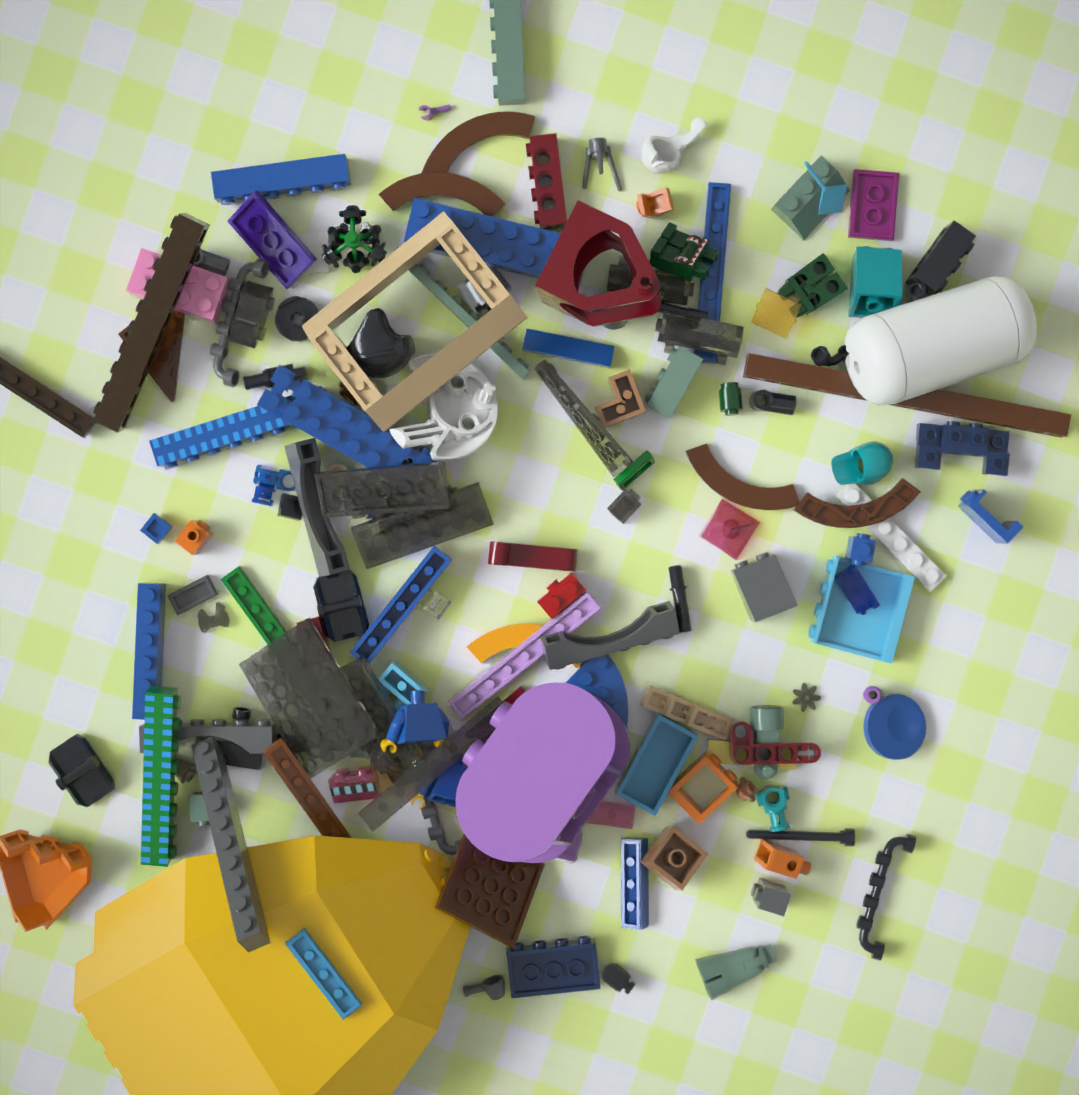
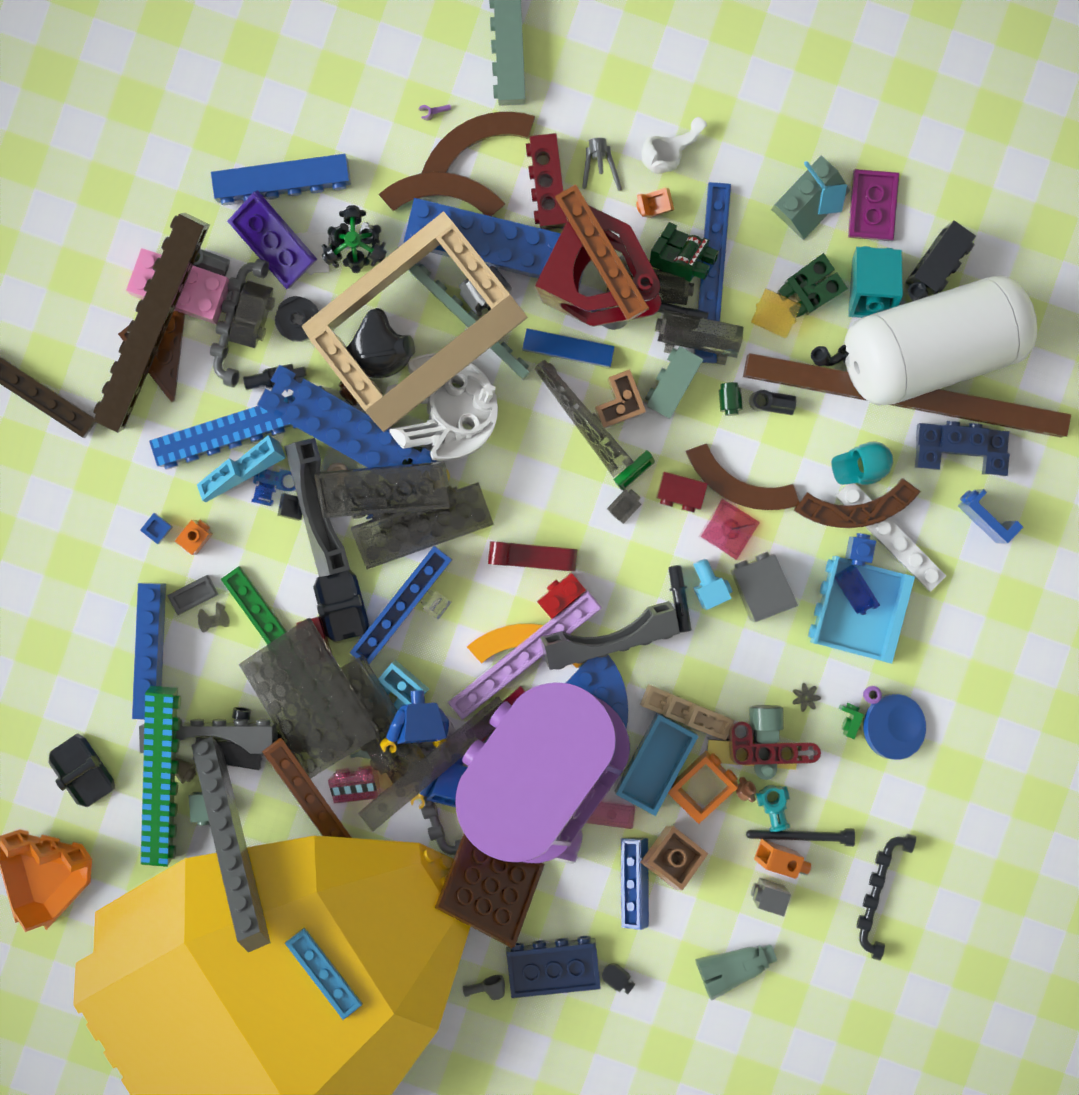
(232, 472): none -> medium azure slope
(601, 252): none -> dark orange plate
(681, 491): none -> dark red brick
(712, 589): none -> medium azure brick
(851, 724): none -> green bracket

